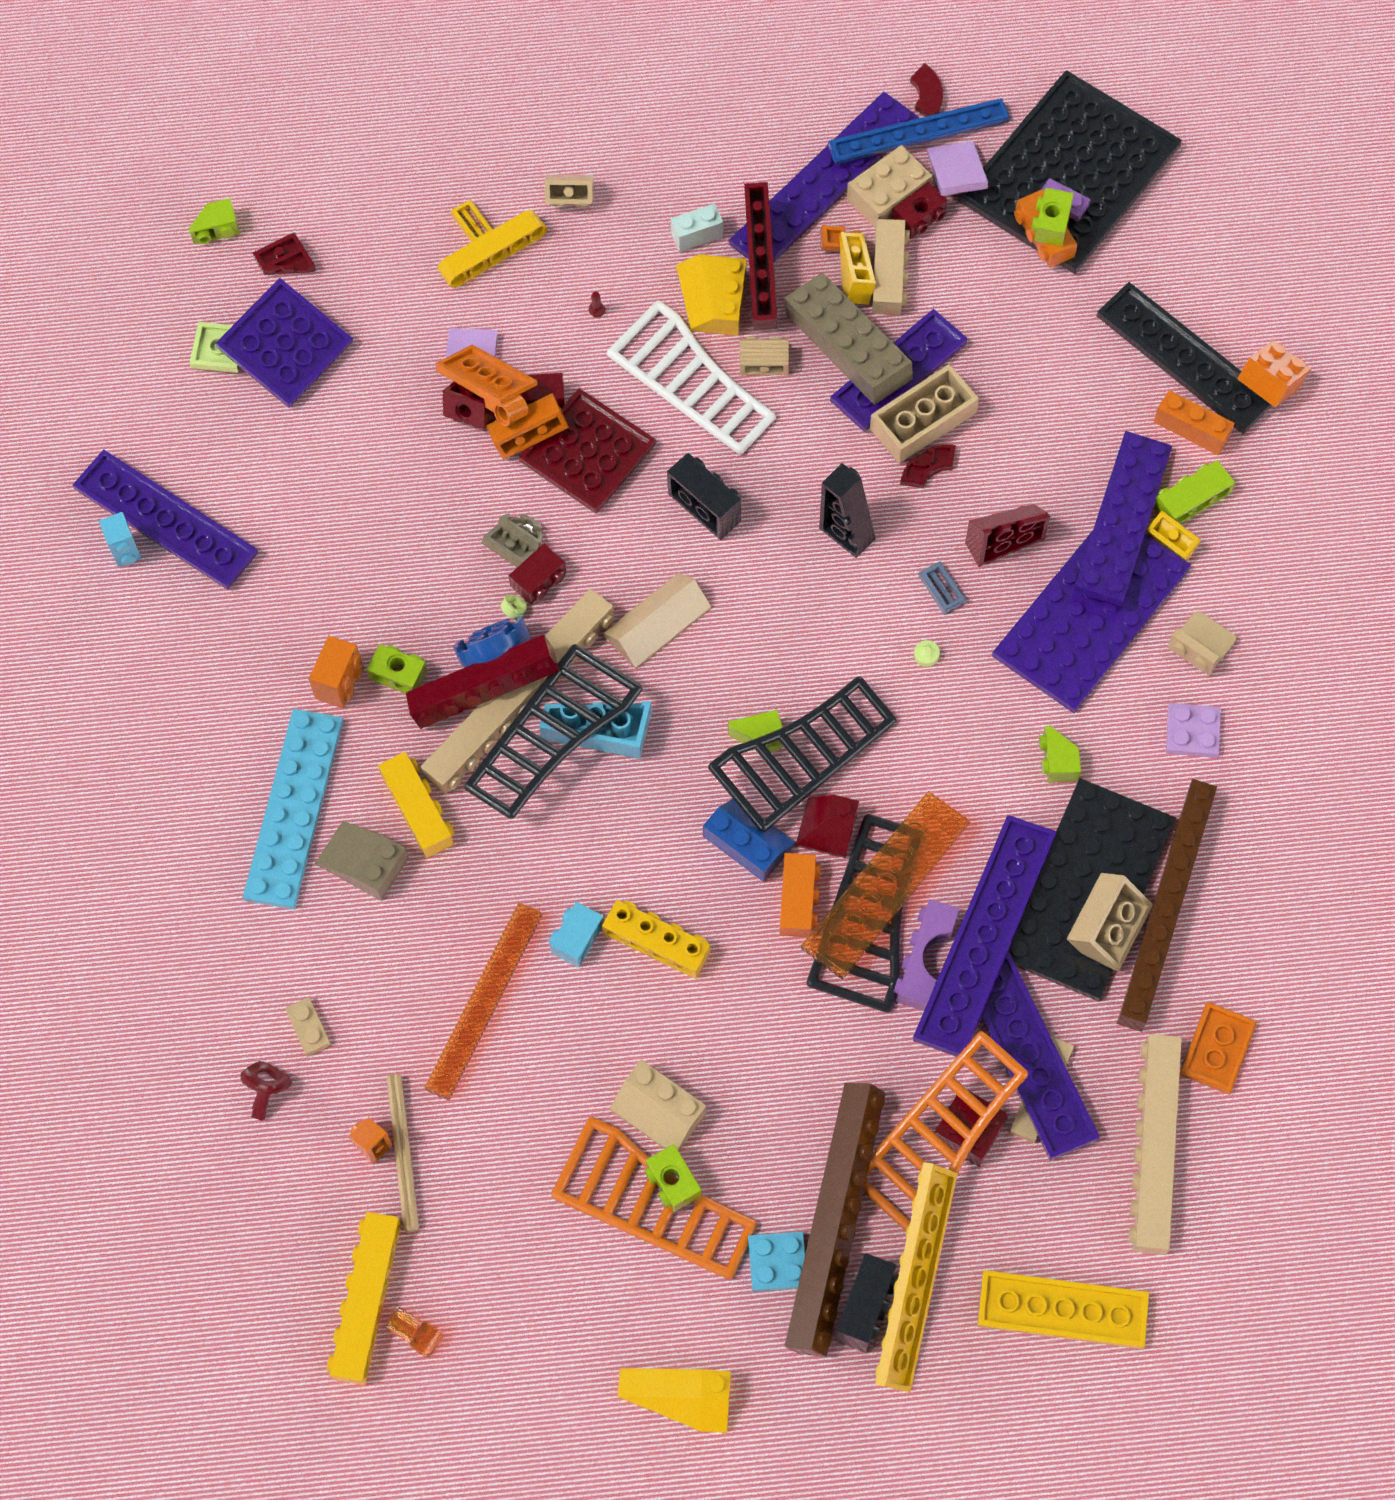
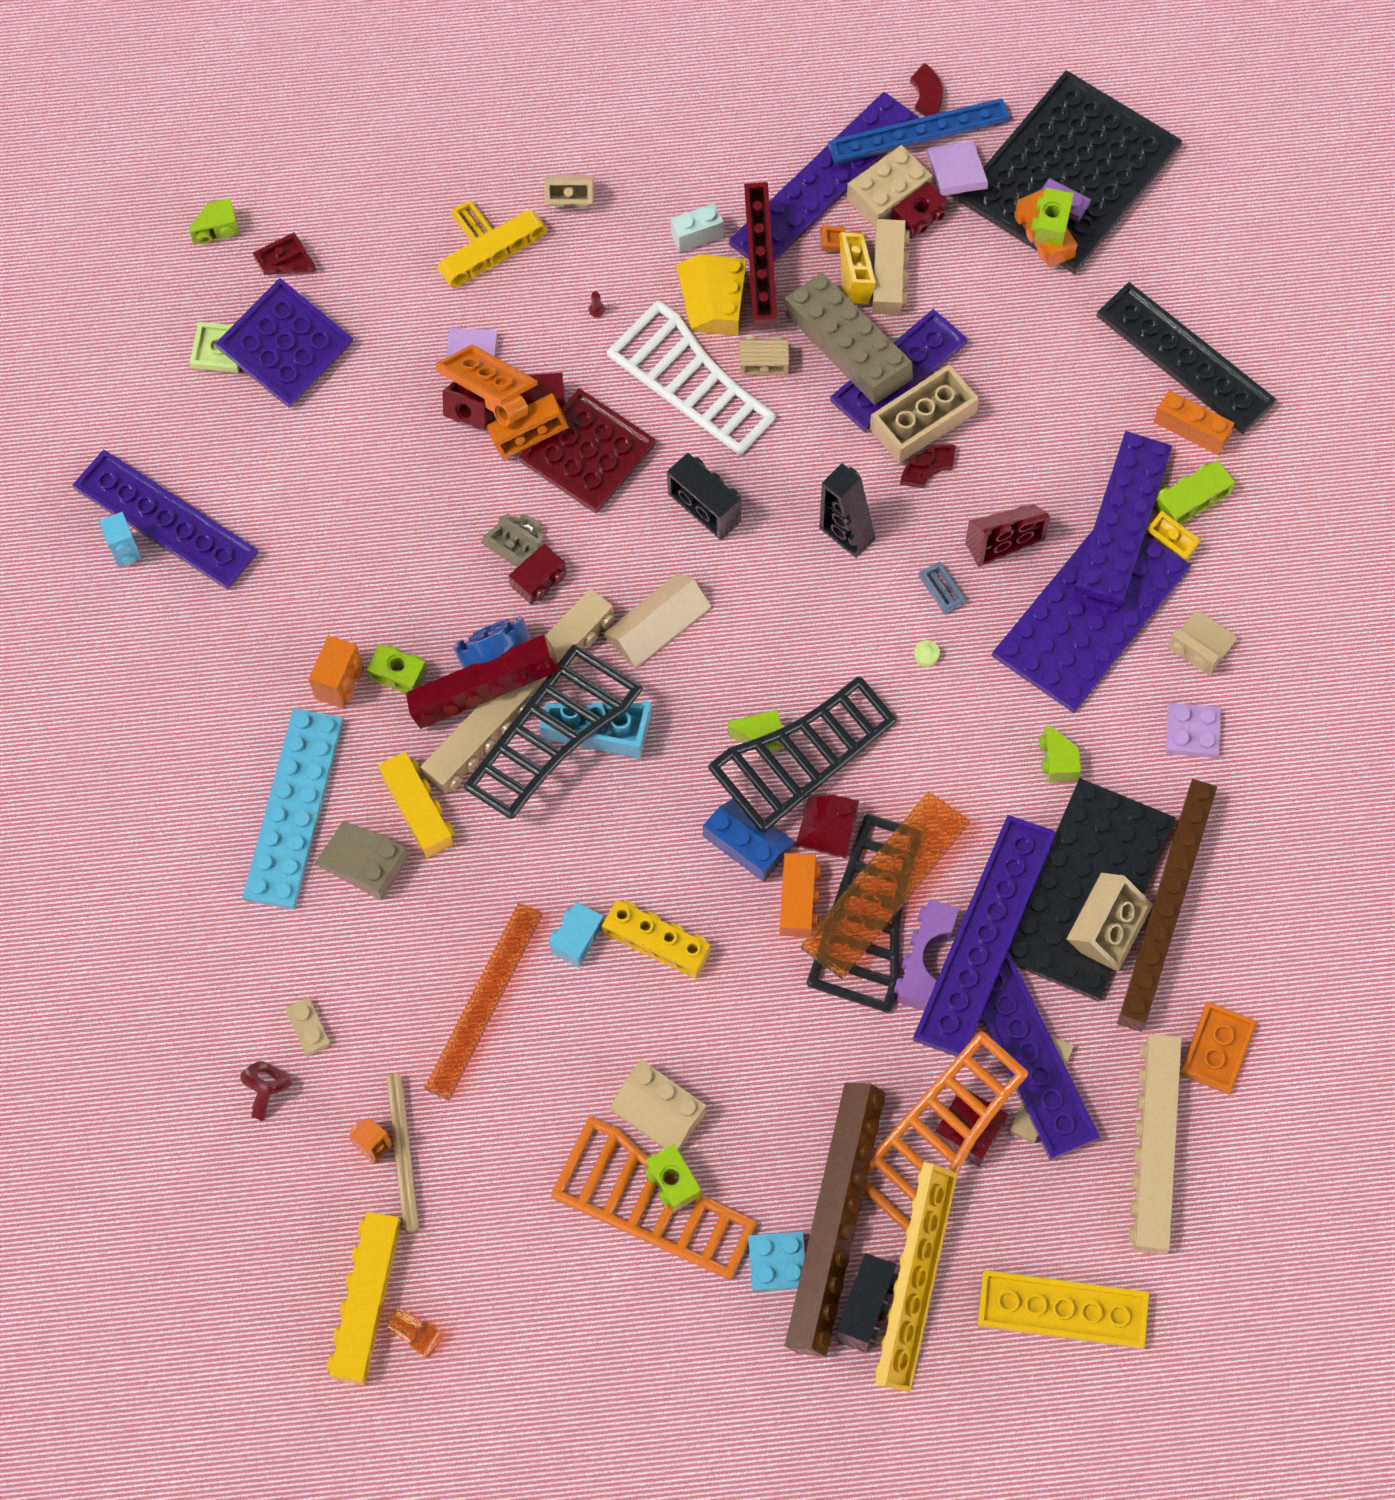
(513, 606): yellowish green tile -> none
(683, 1395): yellow wedge -> none
(1274, 373): orange brick -> none

